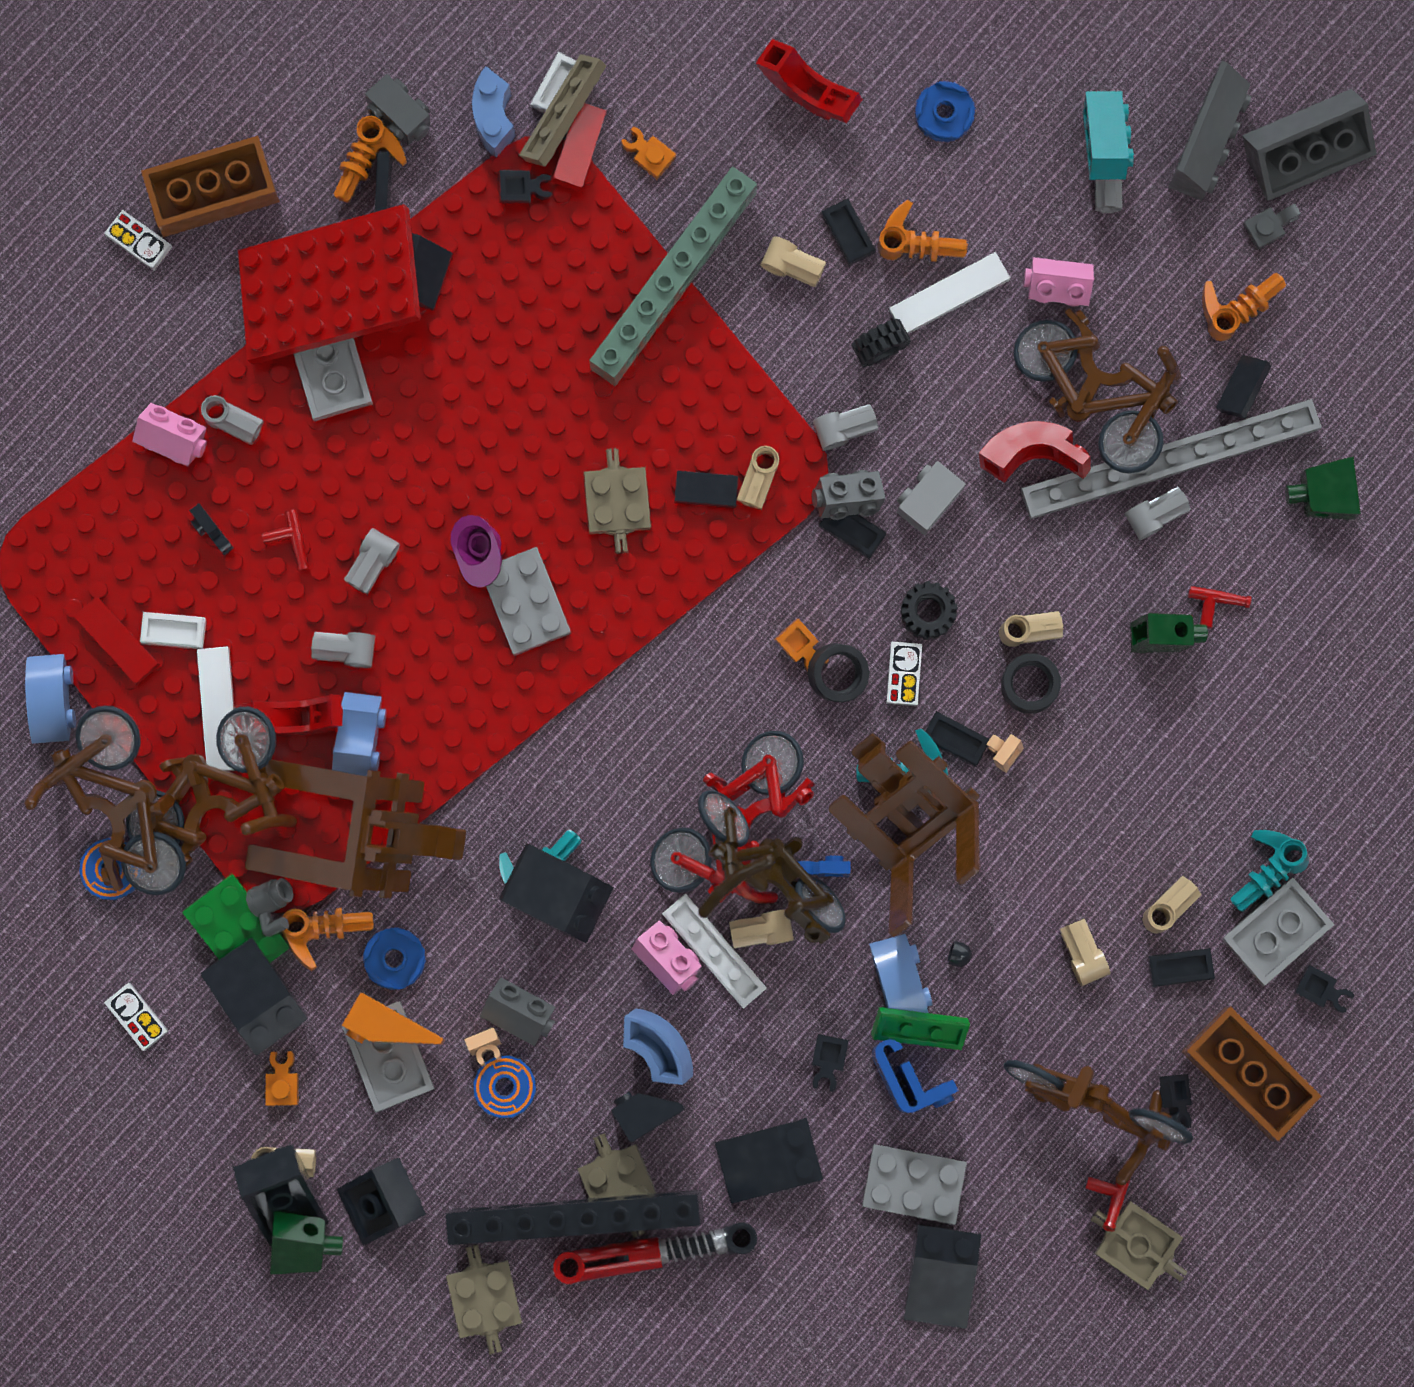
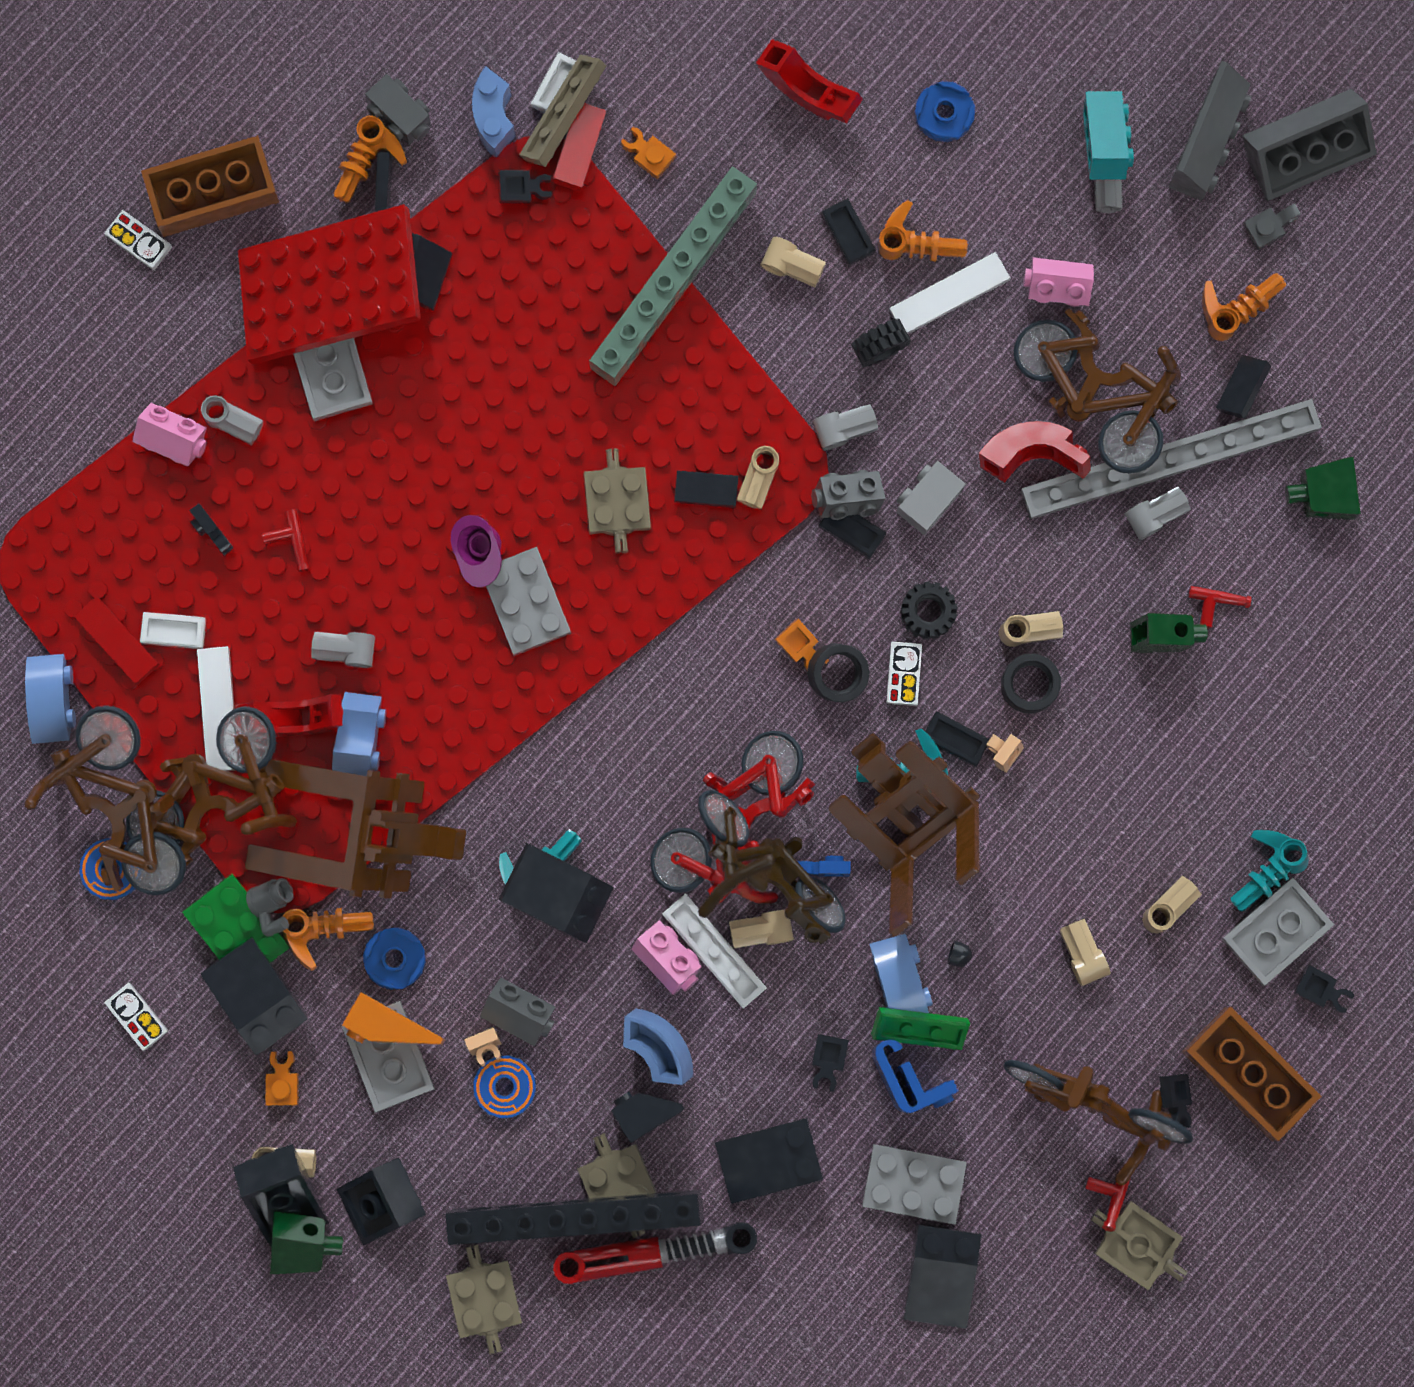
(375, 554): light grey piece -> none
(1181, 967): black tile -> none

